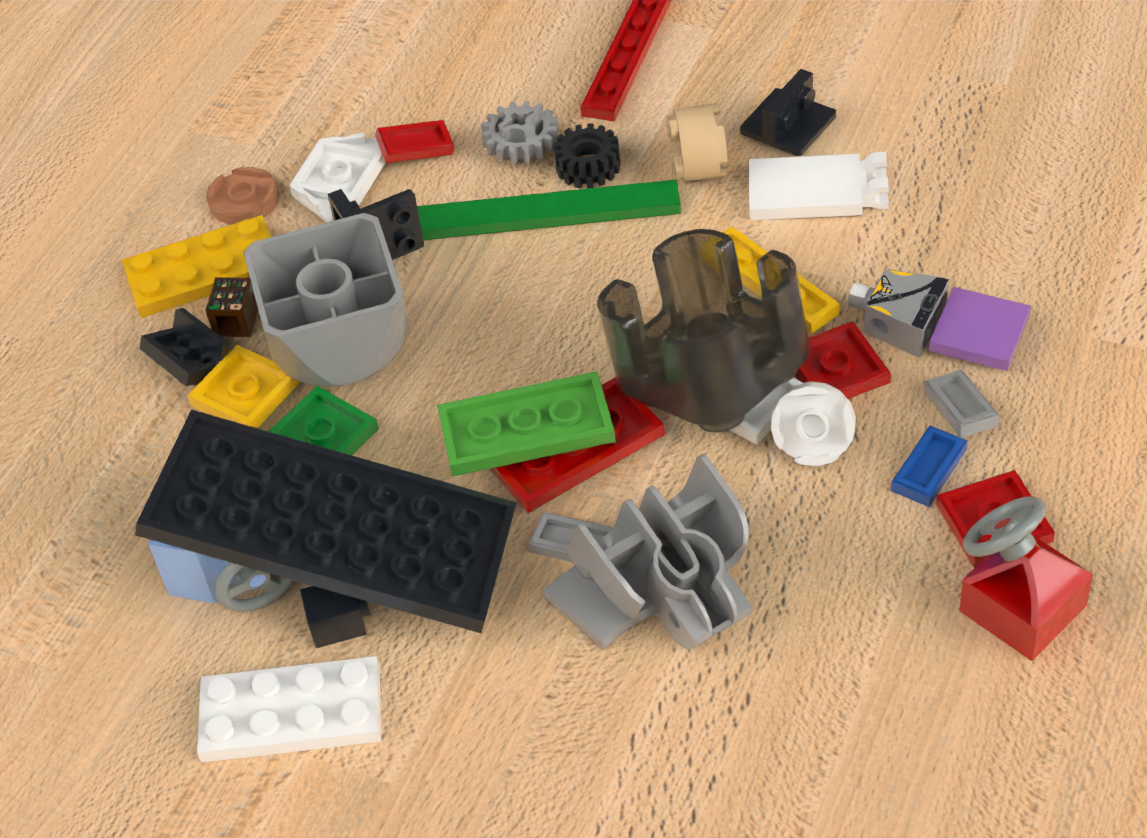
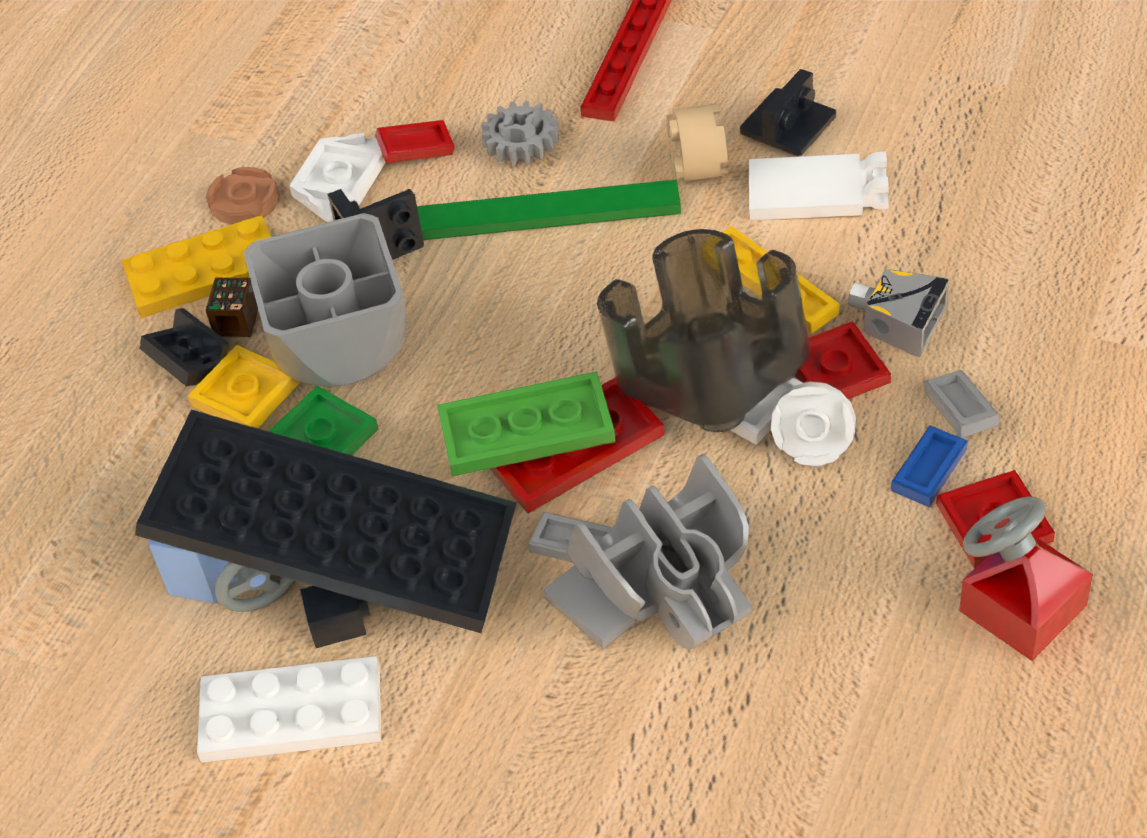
(587, 142): black tyre -> none
(979, 328): medium lavender tile -> none

